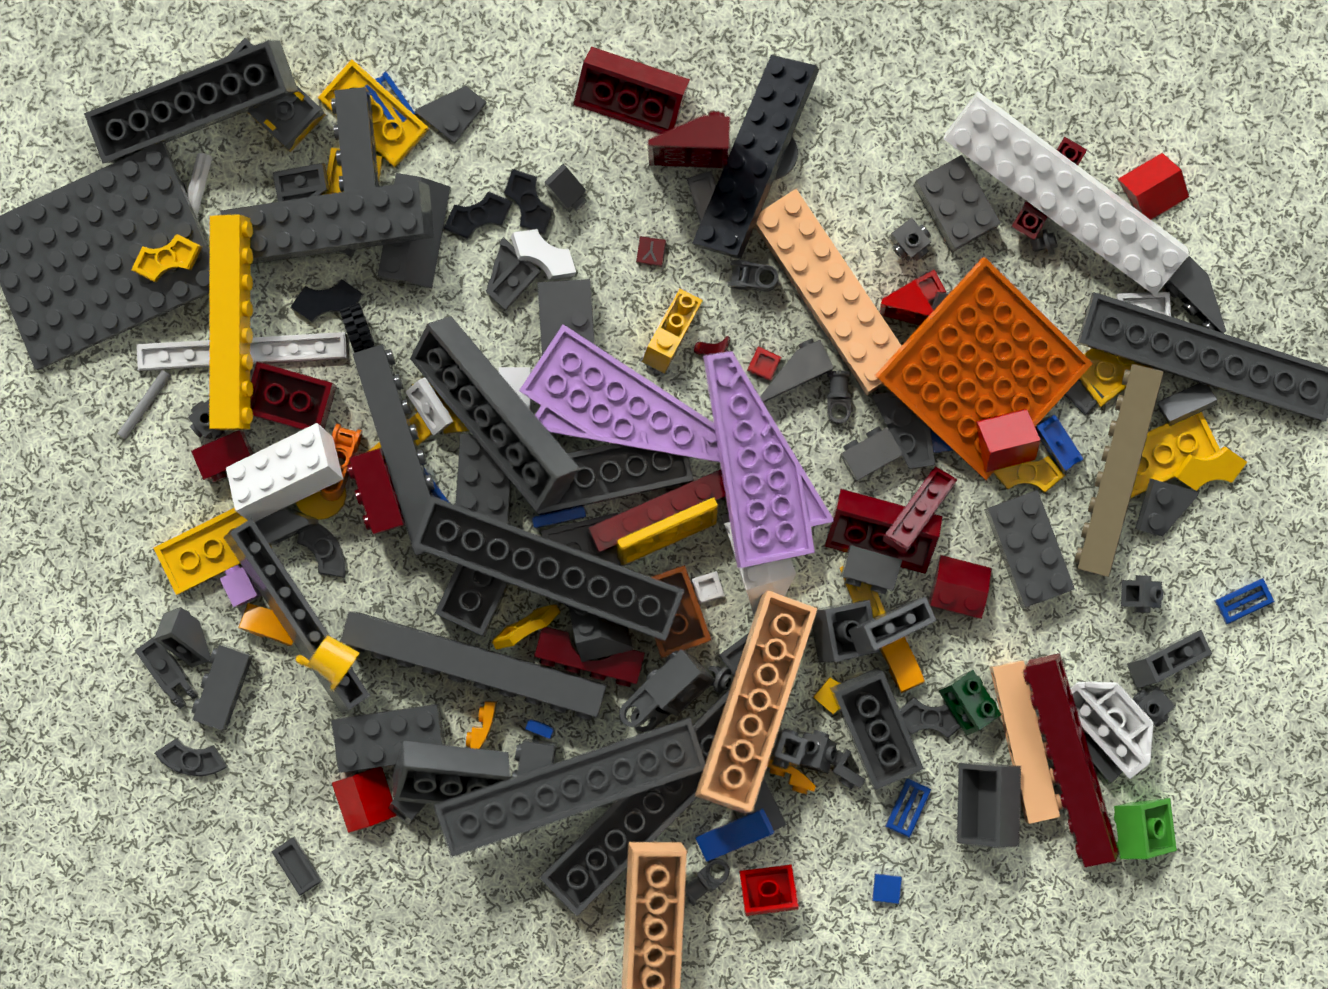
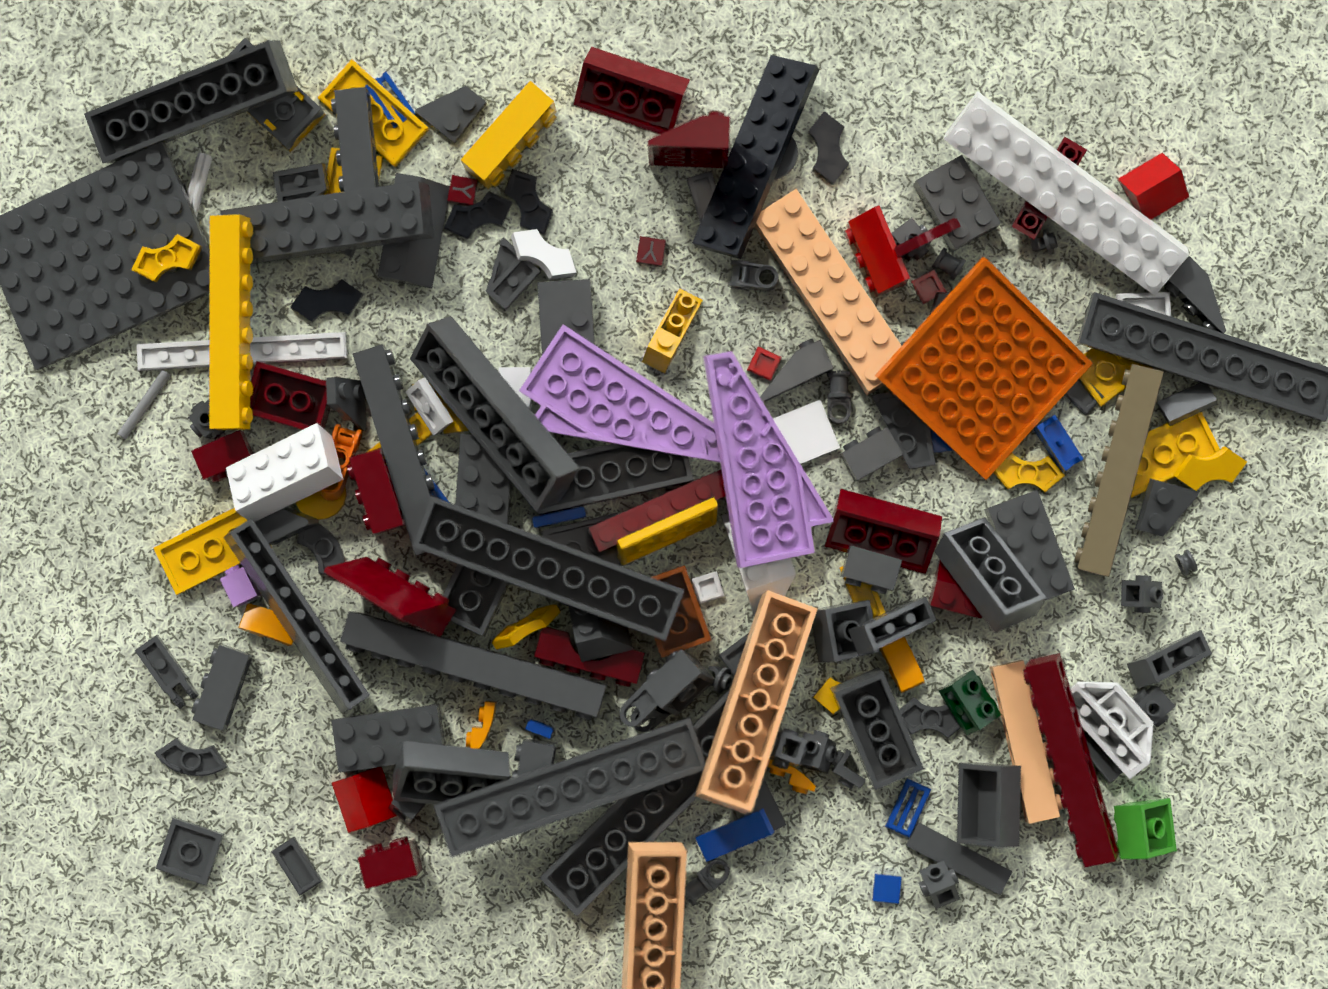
(183, 637): dark grey slope -> none
(190, 851): none -> dark grey plate
(331, 660): yellow hat -> none
(348, 400): none -> dark grey wing
(357, 328): black tyre -> none
(389, 863): none -> dark red brick
(395, 593): none -> dark red slope
(462, 190): none -> dark red tile
(510, 135): none -> yellow brick
(566, 189): dark grey slope -> none
(708, 348): dark red piece -> none
(768, 890): red slope -> none
(807, 431): none -> white tile
(826, 135): none -> black tile
(876, 252): none -> red slope
(906, 305): red slope -> none
(919, 510): tile -> none
(927, 236): none -> dark red tile
(939, 884): none -> dark grey brick
(948, 263): none -> dark grey bush
(959, 858): none -> dark grey tile
(990, 574): none -> dark grey brick
(1007, 440): slope -> none
(1186, 562): none -> dark grey bush
(1224, 610): blue tile -> none

